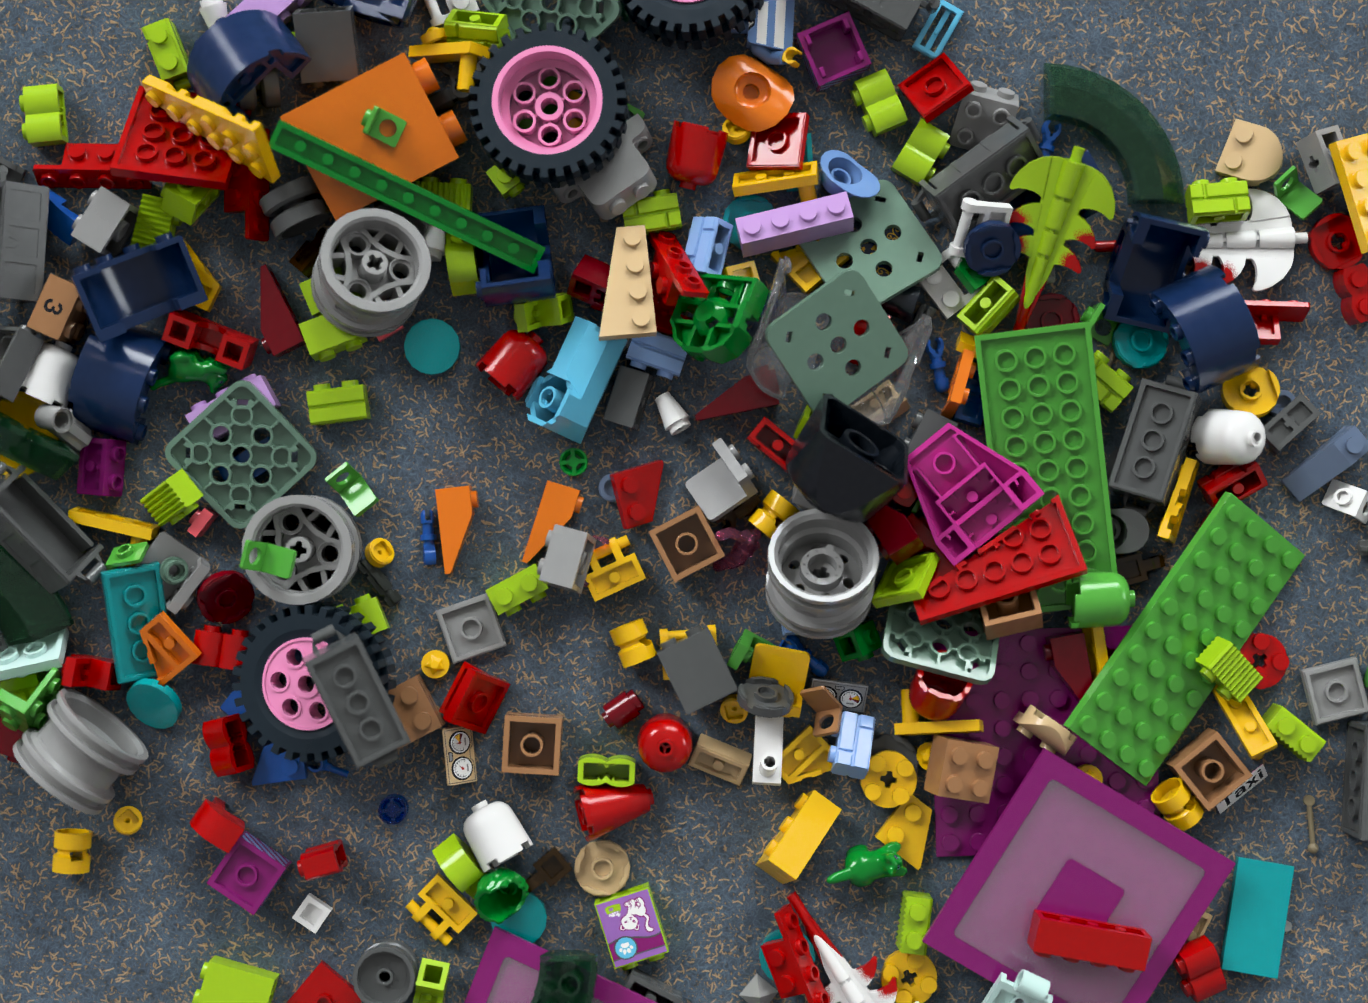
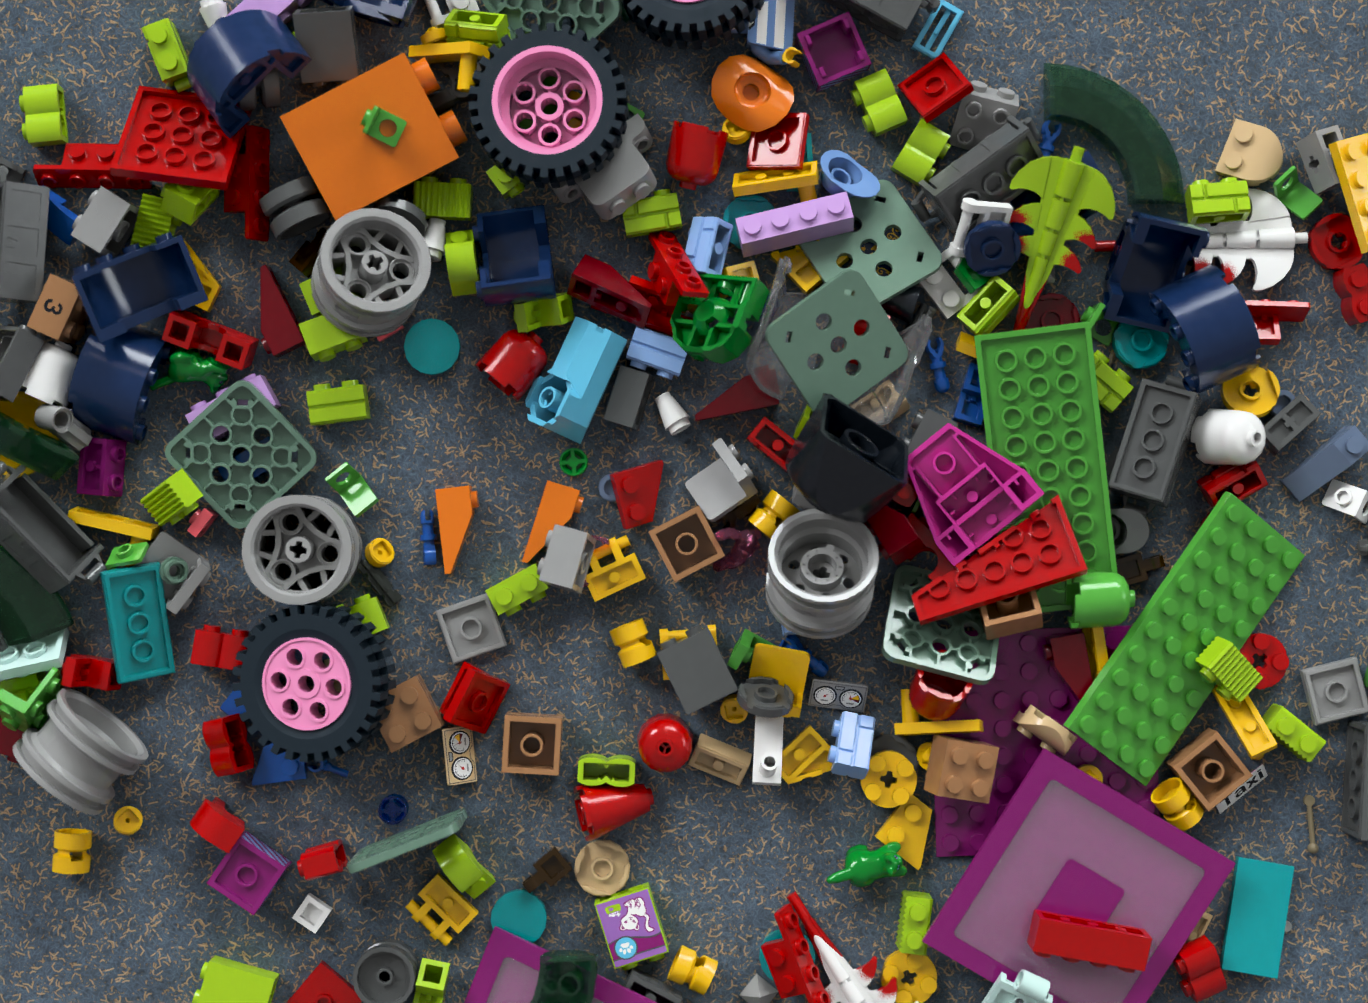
(153, 703): teal tile -> none
(167, 647): orange wing -> none
(225, 597): dark red tile -> none
(241, 140): yellow wing -> none
(270, 559): bright green bracket -> none
(355, 699): dark grey container -> none
(406, 196): green plate -> none
(407, 840): none -> sand green piece
(435, 664): yellow tile -> none
(494, 834): white cylinder -> none
(500, 894): green hair -> none
(622, 709): dark red brick -> none
(629, 294): tan wing -> none
(692, 970): none -> yellow wheel
(798, 837): yellow wedge -> none
(825, 706): medium nougat bracket -> none
(858, 642): green brick -> none
(905, 581): lime tile -> none
(957, 391): orange wing -> none
(1180, 496): yellow wing -> none

